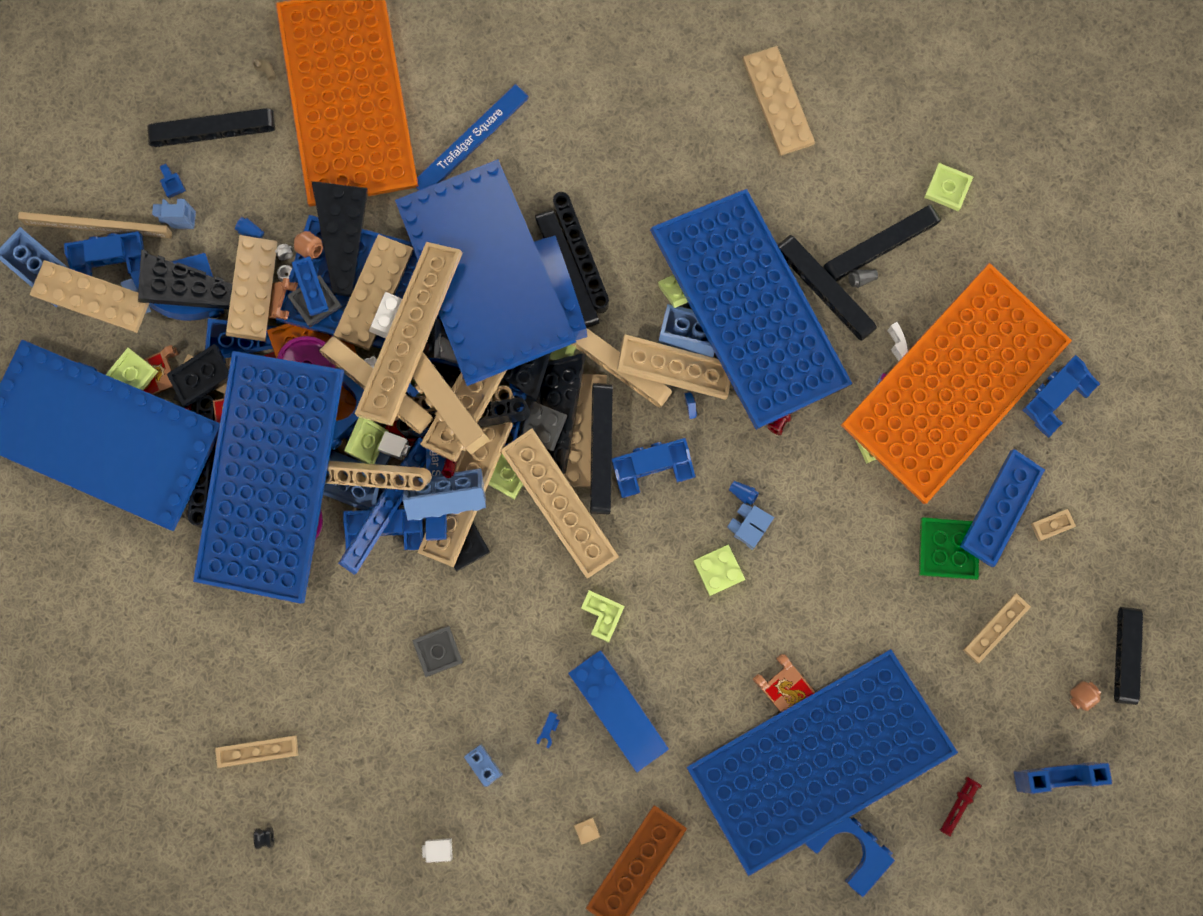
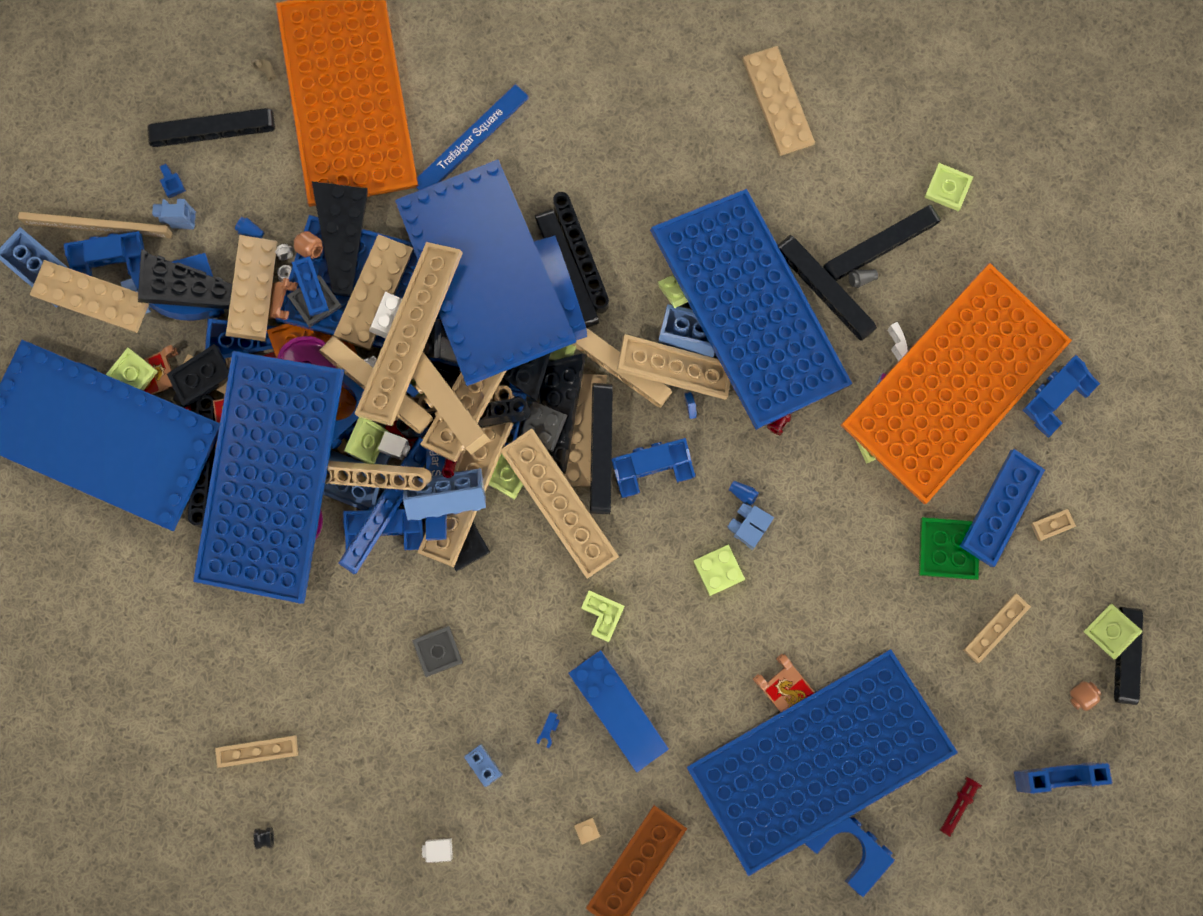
(1113, 631): none -> yellowish green tile

